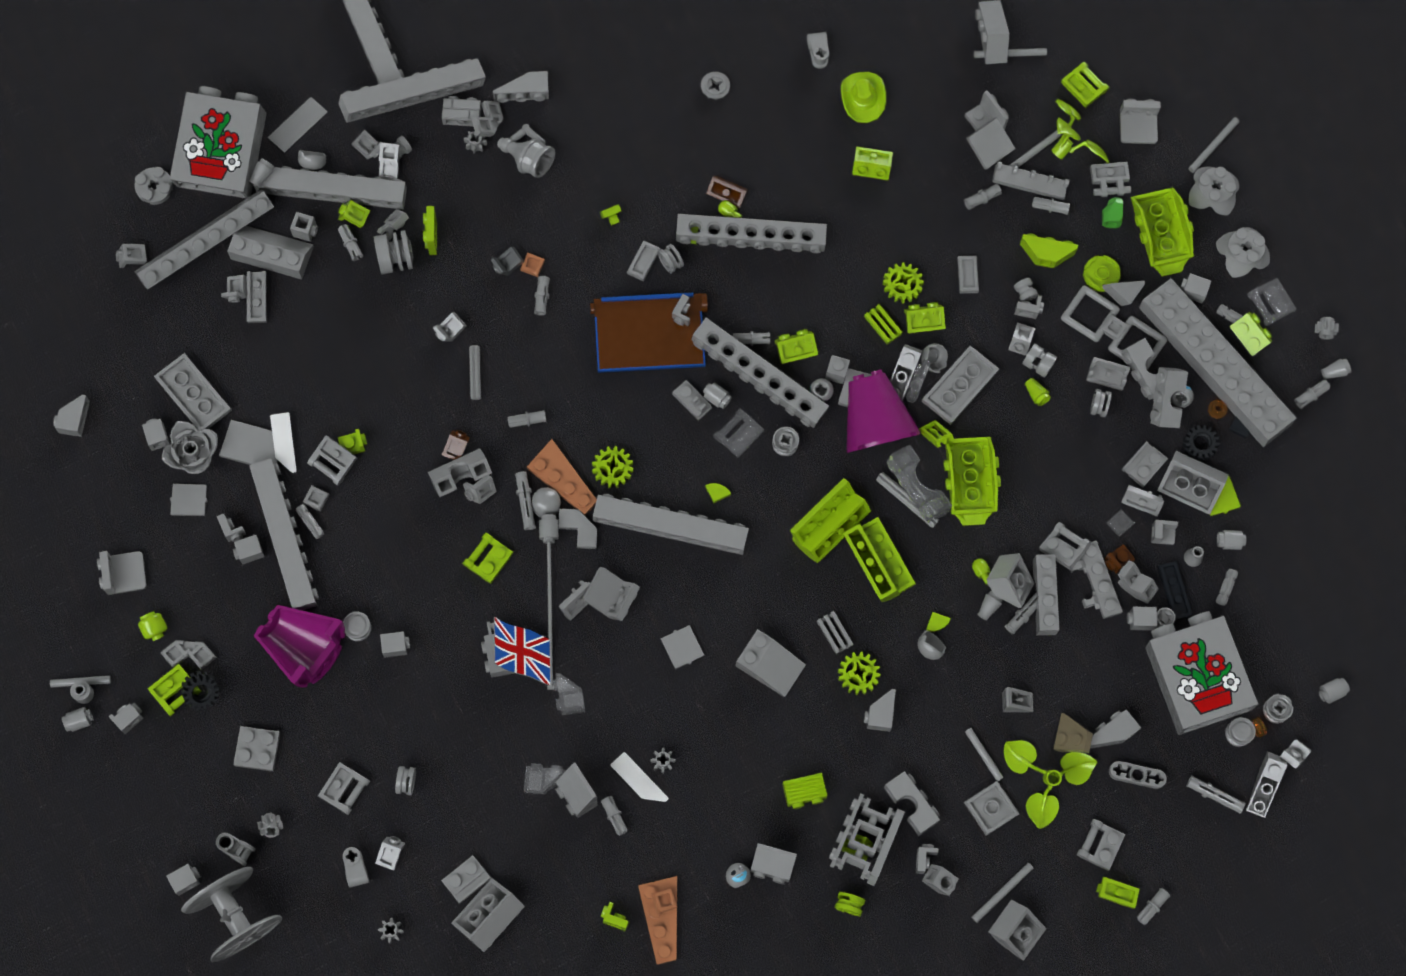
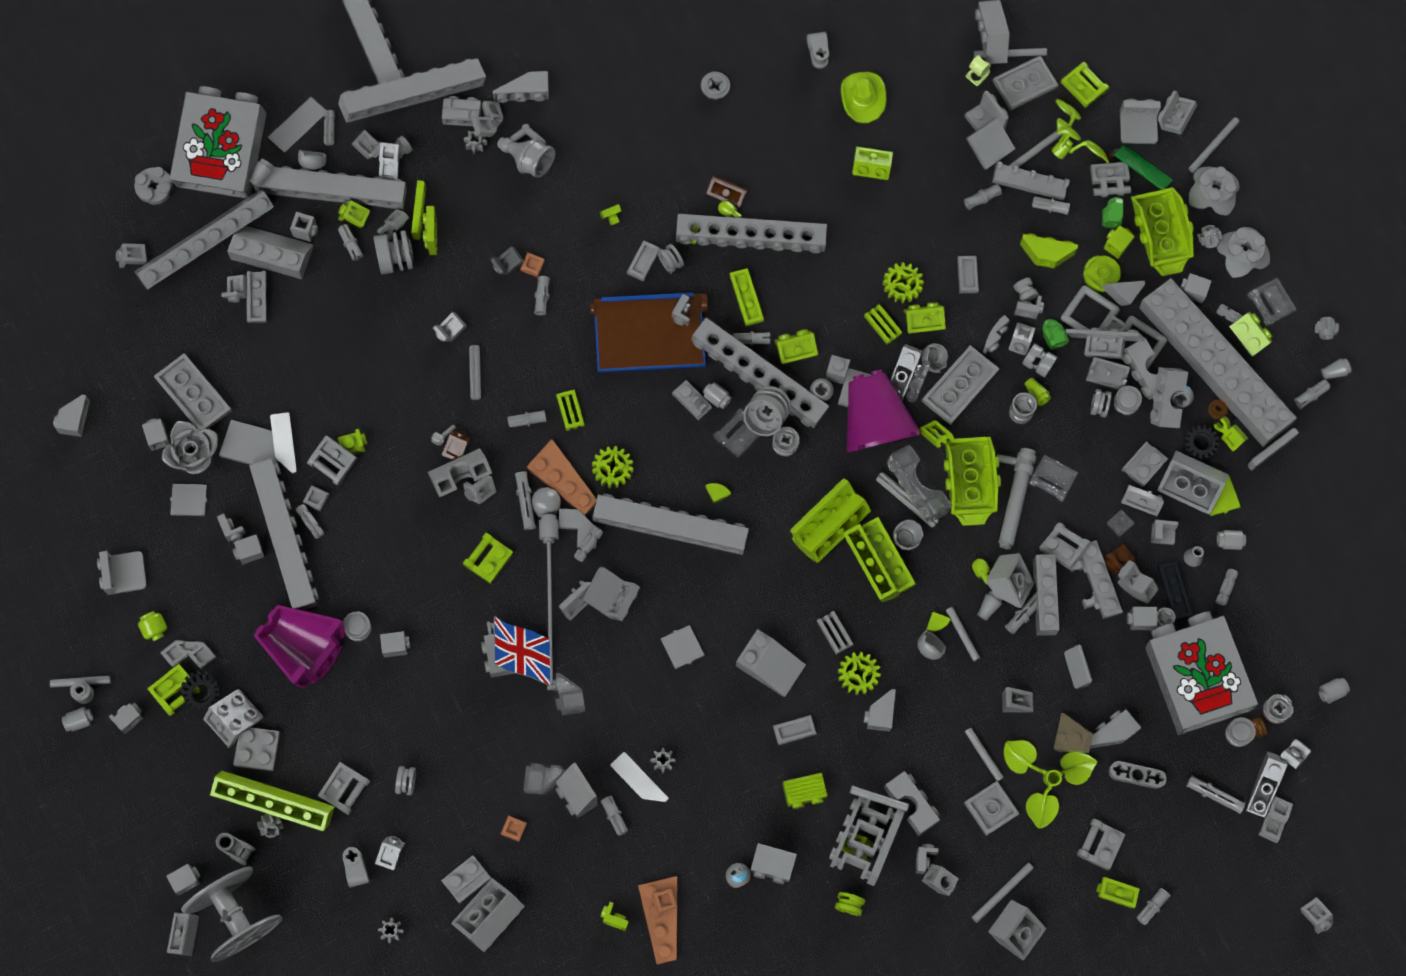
(183, 934): none -> light grey slope
(232, 717): none -> light grey bracket
(272, 800): none -> lime brick
(329, 125): none -> light grey axle
(418, 210): none -> lime tile
(438, 439): none -> light grey hand
(513, 828): none -> nougat tile
(574, 424): none -> lime tile
(588, 544): none -> light grey axle
(746, 297): none -> lime plate
(767, 411): none -> light grey wheel
(794, 730): none -> light grey tile
(879, 798): none -> light grey bar
(907, 535): none -> light grey hair
(963, 634): none -> light grey bar
(980, 68): none -> yellowish green leg
(995, 335): none -> light grey slope
(1022, 408): none -> light grey wheel
(1023, 469): none -> light grey cylinder
(1025, 82): none -> light grey tile
(1054, 334): none -> bright green rock
(1055, 473): none -> clear plate
(1077, 667): none -> light grey slope
(1104, 343): none -> light grey bracket
(1118, 241): none -> lime brick
(1127, 400): none -> light grey wheel
(1142, 166): none -> green piece
(1176, 113): none -> light grey bracket
(1210, 236): none -> light grey gear
(1232, 435): none -> lime plate
(1272, 449): none -> light grey tile
(1275, 819): none -> light grey slope
(1318, 915): none -> light grey bracket

